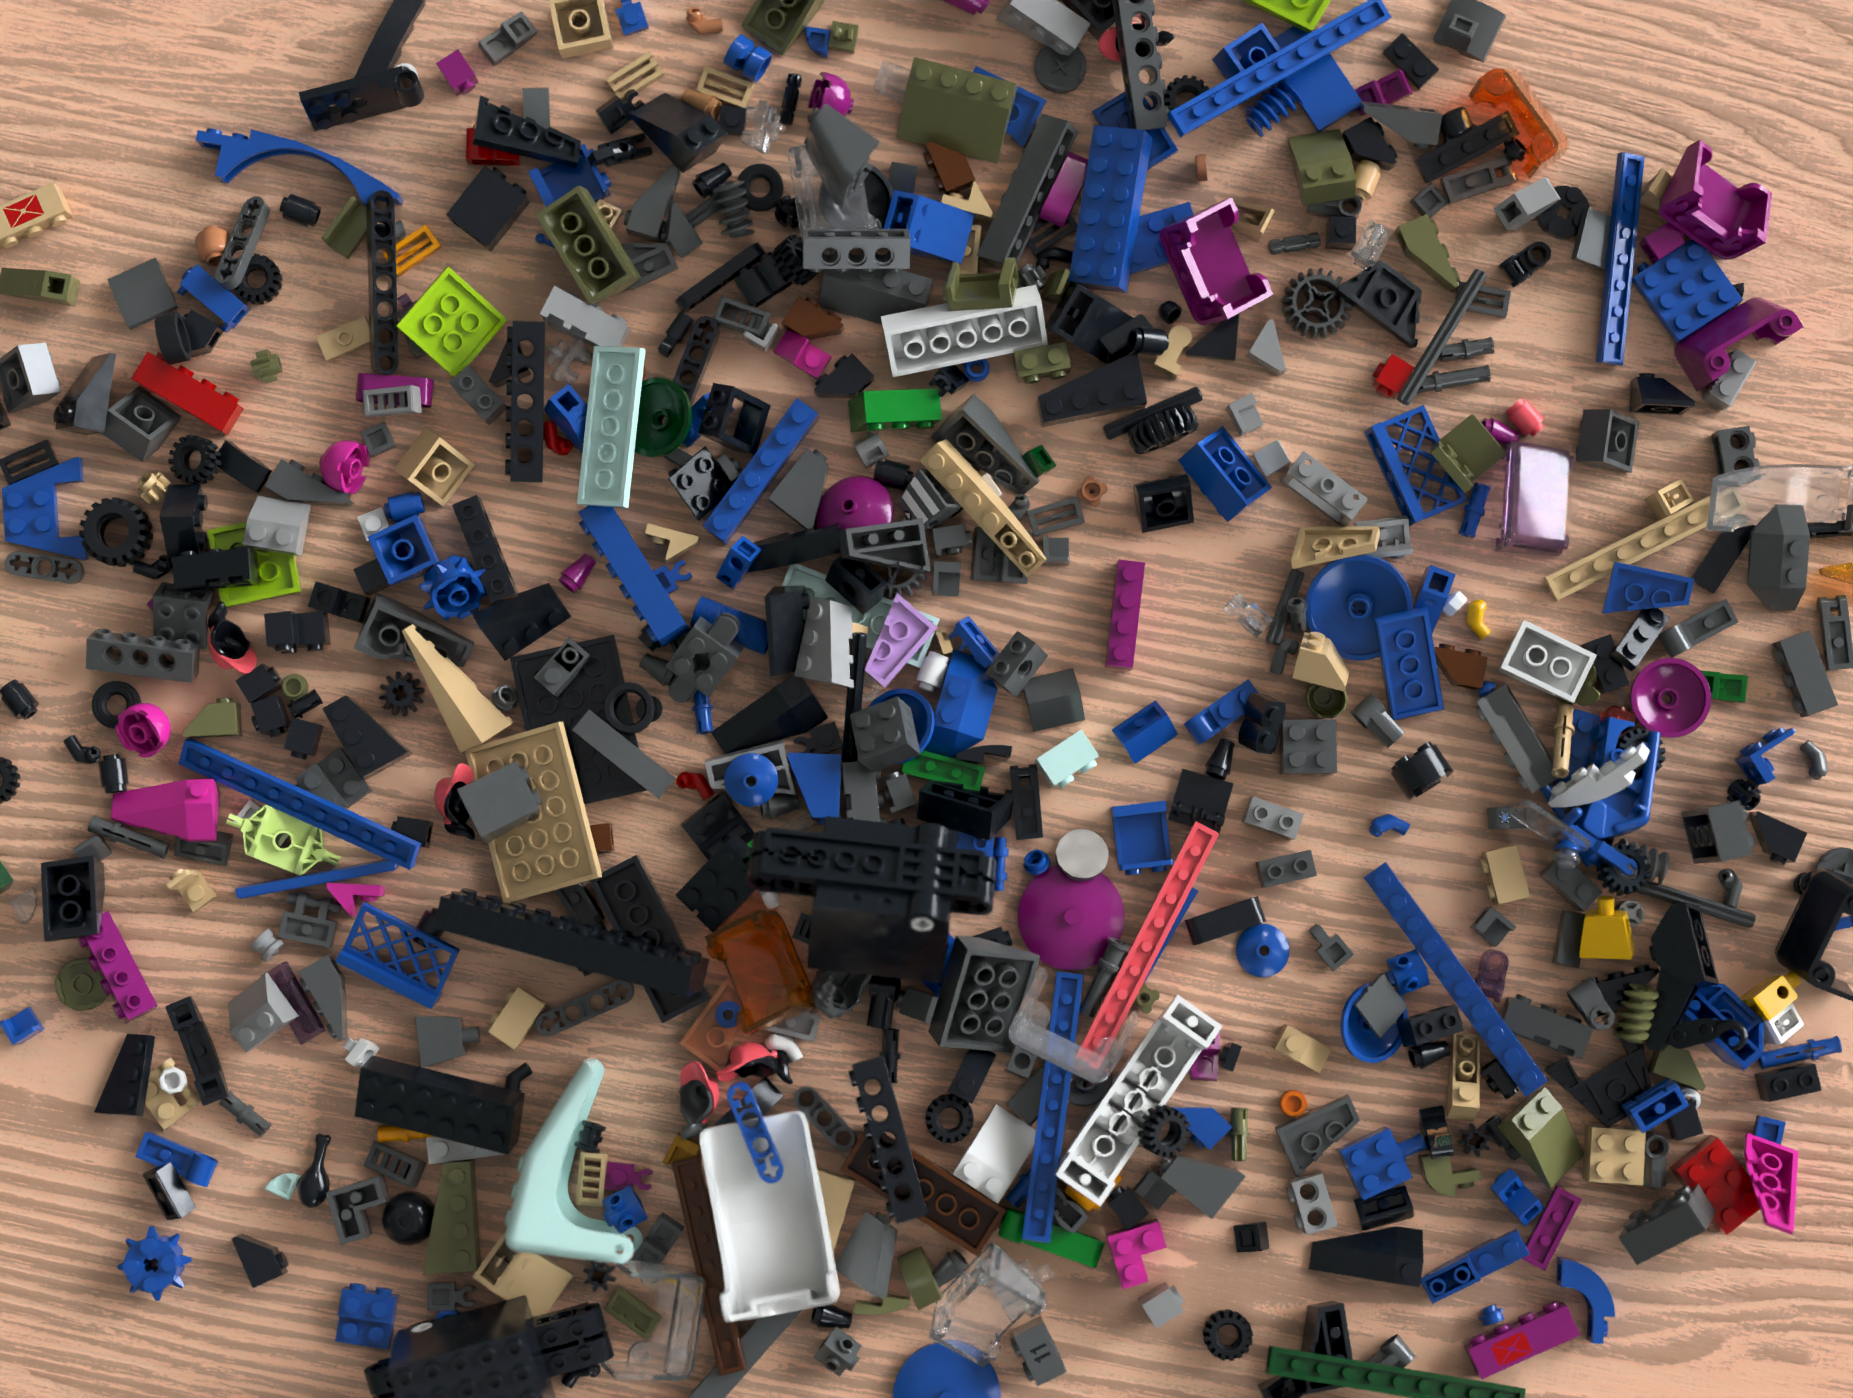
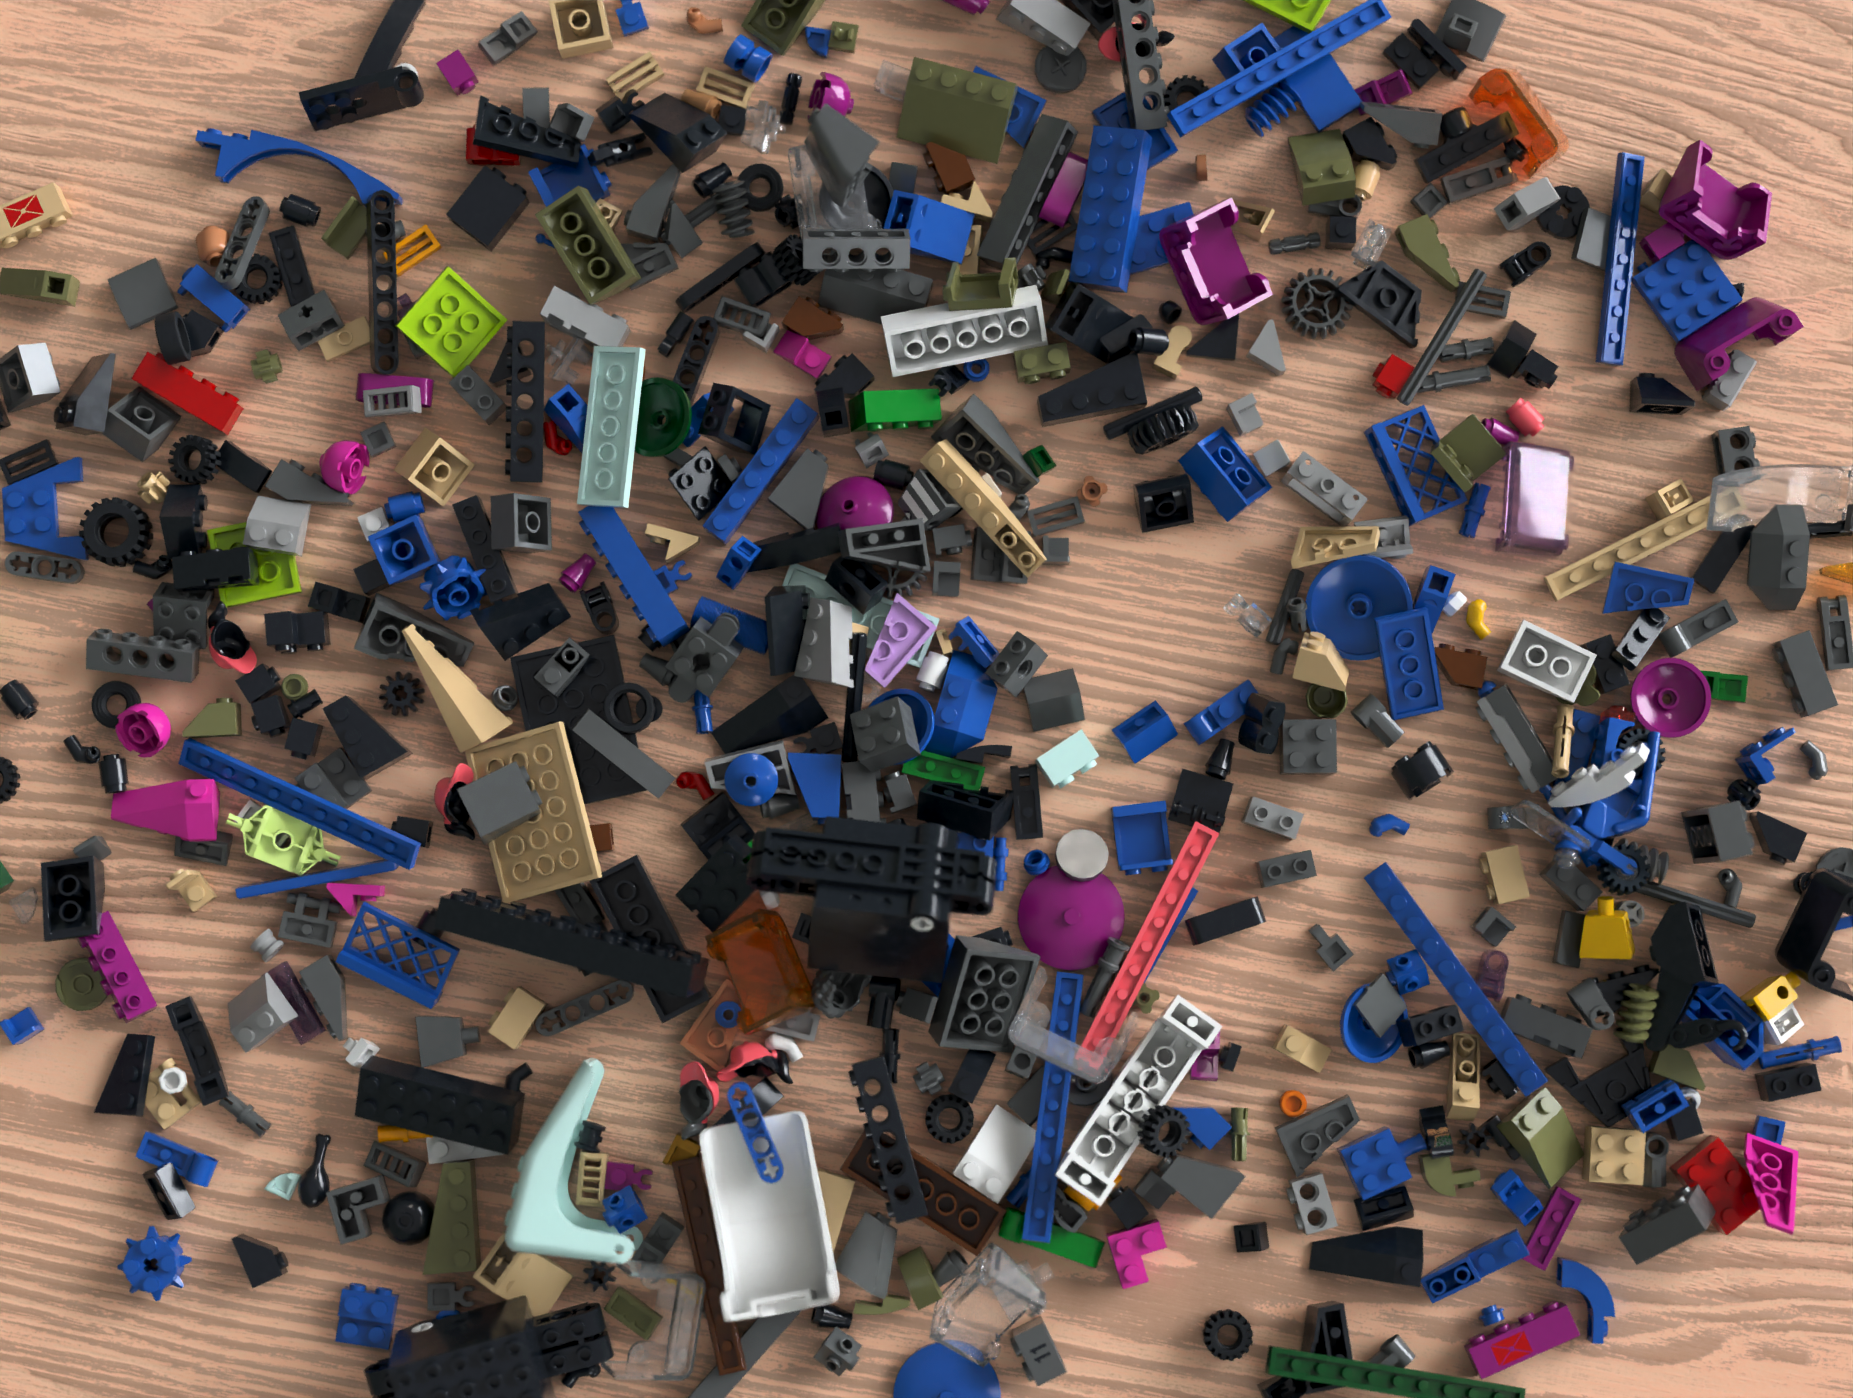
(117, 832): dark grey pin -> none
(292, 264): none -> black tile
(311, 320): none -> dark grey brick
(521, 523): none -> dark grey brick
(571, 121): none -> dark grey panel
(599, 603): none -> black piece
(833, 412): none -> black slope
(834, 1127): dark grey beam -> none
(929, 1078): none -> dark grey gear
(1124, 615): magenta brick -> none
(1162, 1304): light grey brick -> none
(1248, 950): blue dish -> none
(1434, 48): none -> black hinge
(1512, 349): none -> black slope
(1537, 370): none -> black brick
(1607, 440): dark grey slope -> none

